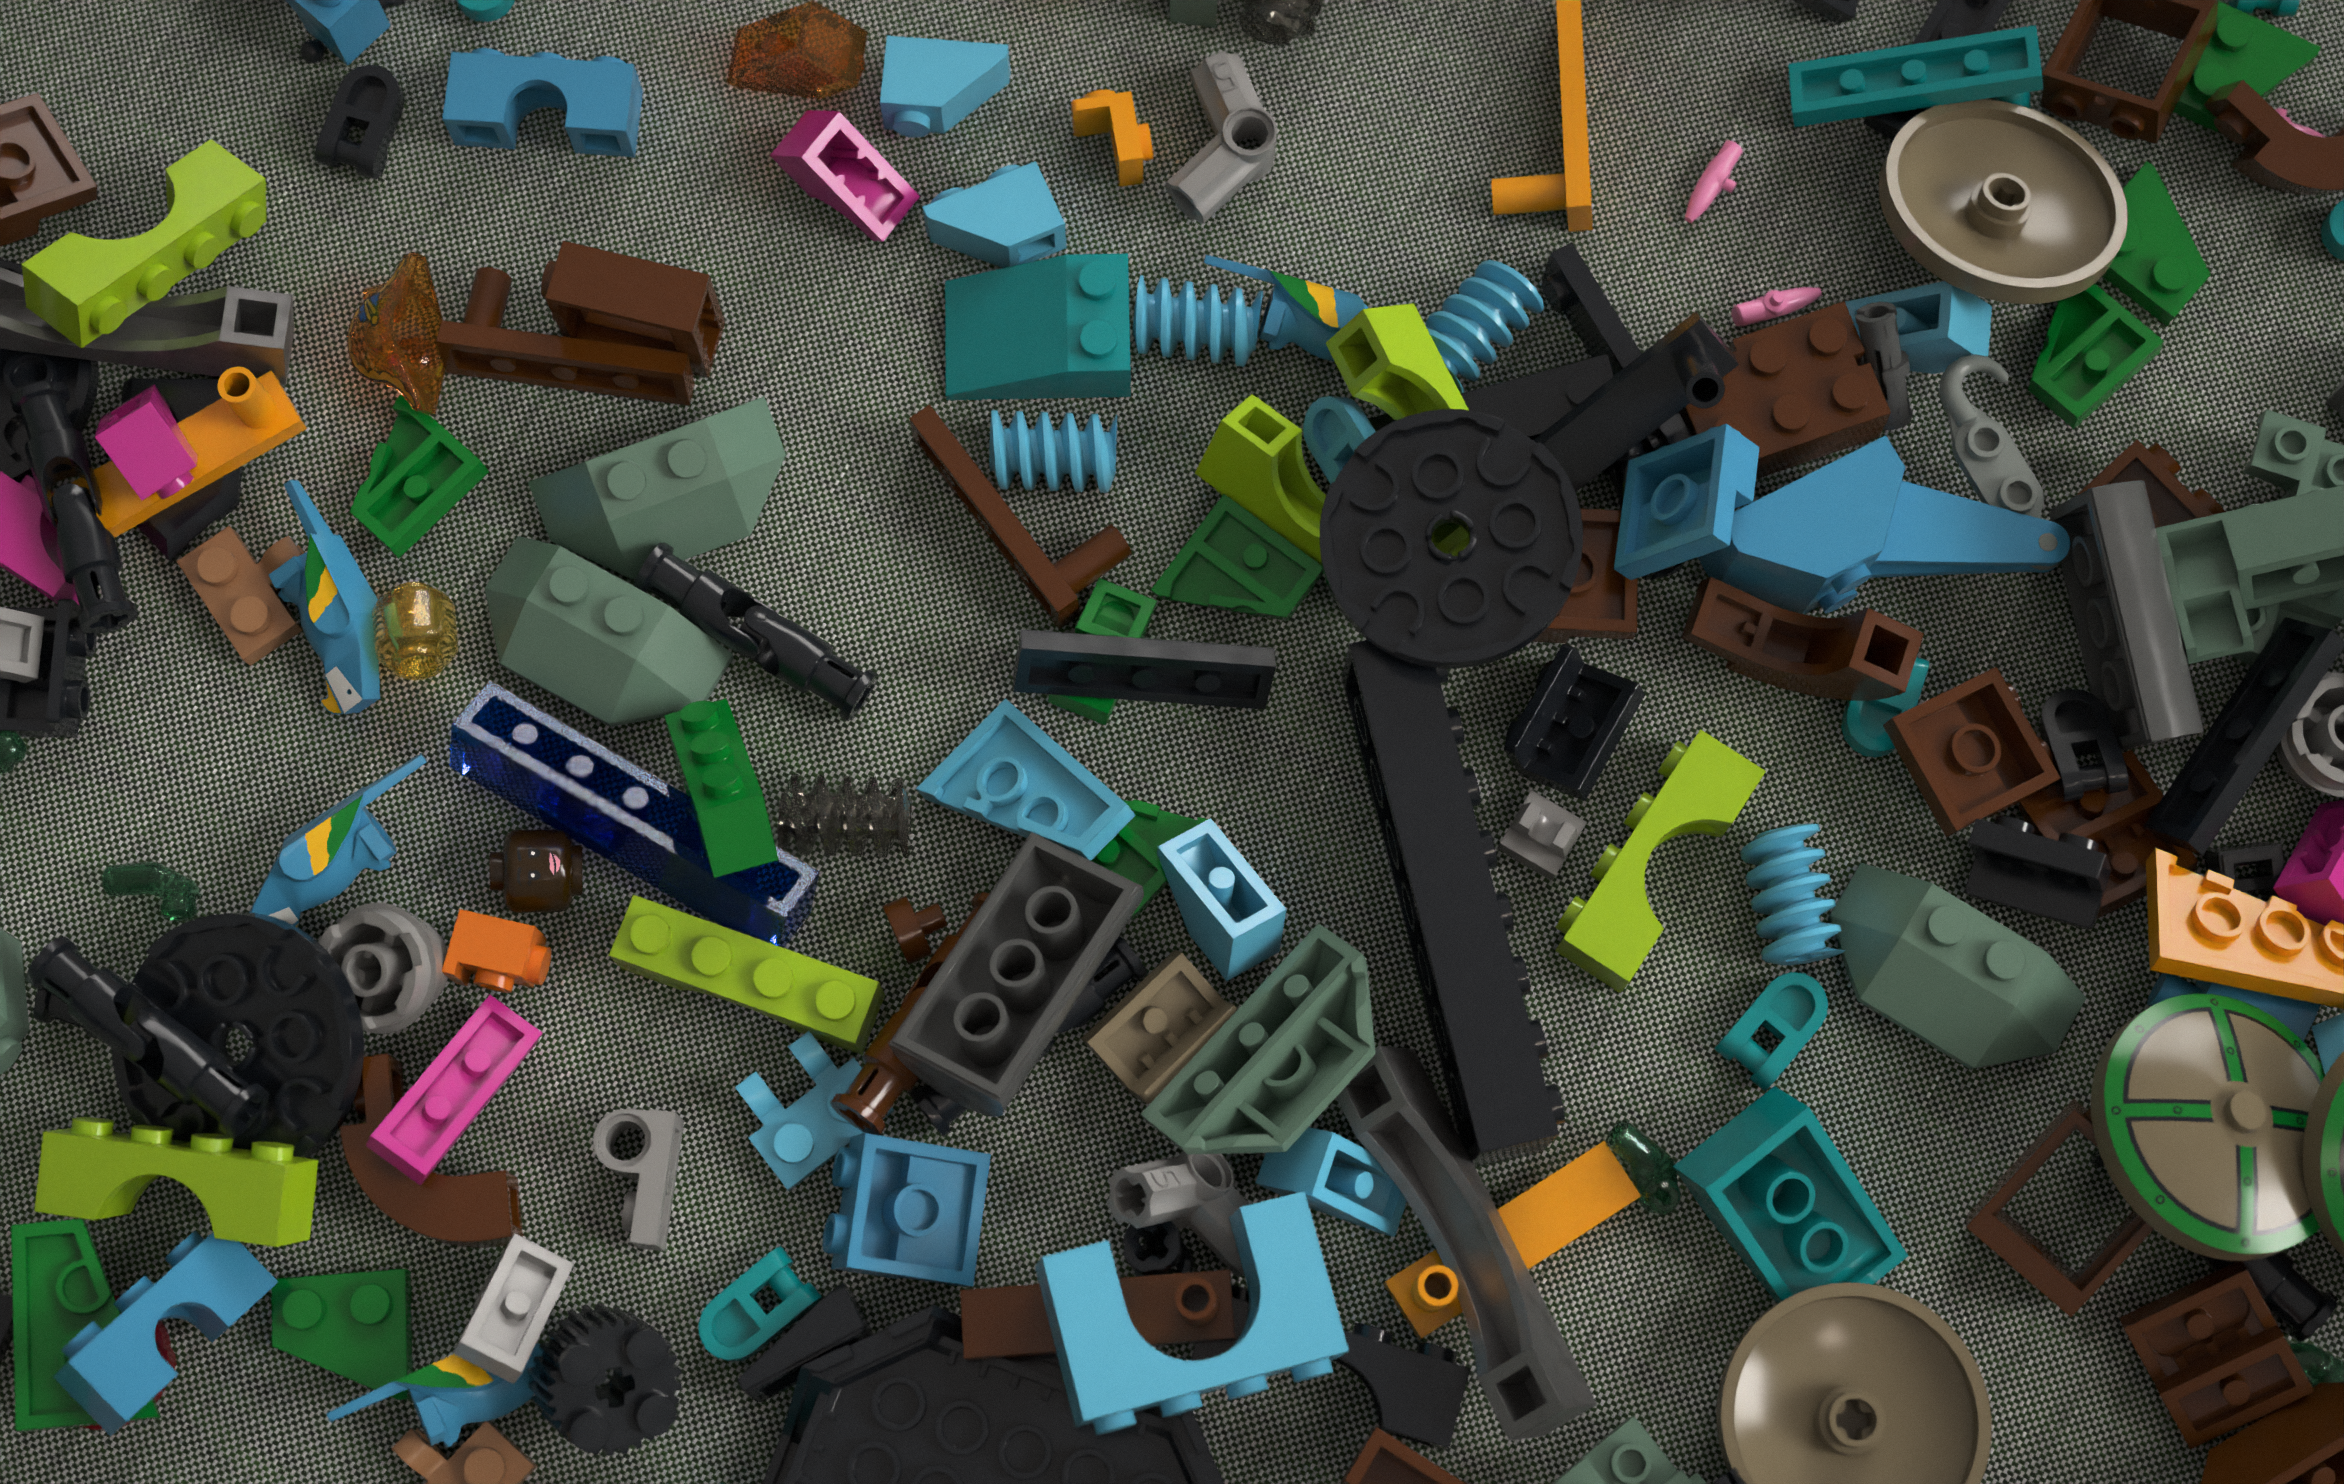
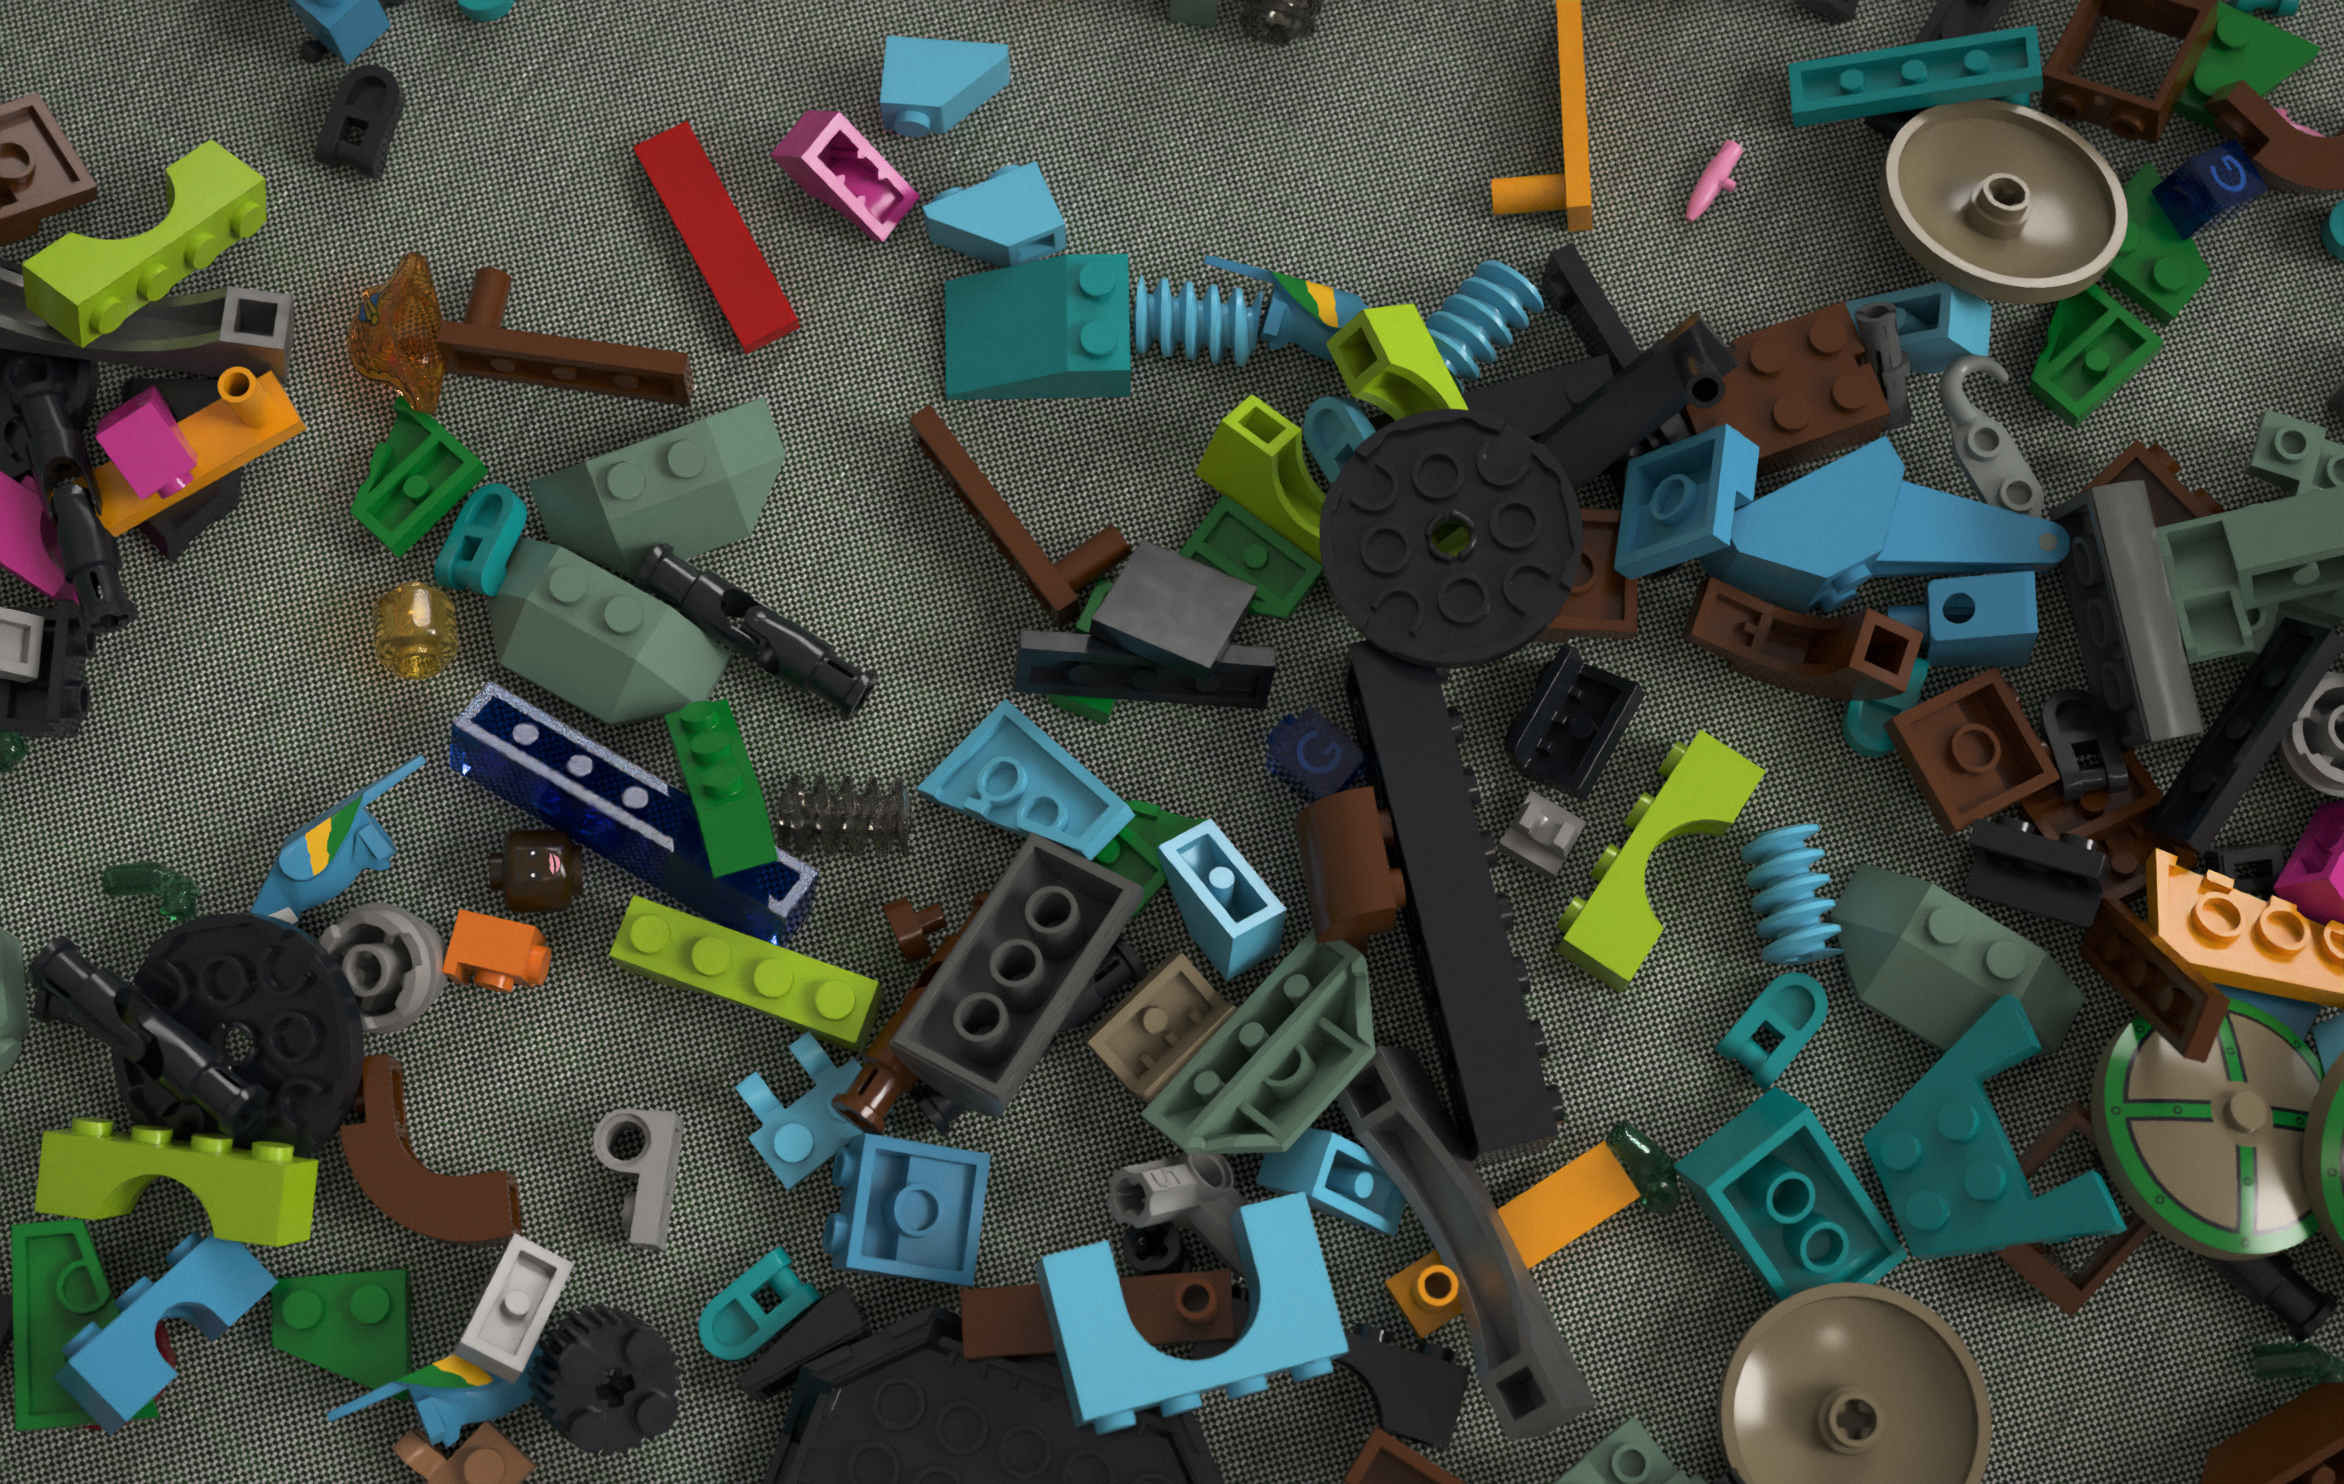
(242, 593): medium nougat plate -> none
(332, 609): dark azure animal -> none
(454, 1089): dark pink plate -> none
(482, 541): none -> teal plate
(495, 91): dark azure arch -> none
(634, 303): reddish brown window -> none
(716, 237): none -> red tile
(799, 53): clear orange slope -> none
(1052, 451): medium azure piece -> none
(1115, 113): light orange bracket -> none
(1173, 610): none -> black tile
(1221, 165): light grey piece -> none
(1313, 756): none -> clear blue brick
(1348, 867): none -> reddish brown brick
(1773, 305): bright pink helmet -> none
(1954, 1166): none -> teal wing
(1993, 617): none -> dark azure torso
(2155, 980): none -> reddish brown tile
(2209, 189): none -> clear blue brick
(2216, 1354): reddish brown slope -> none

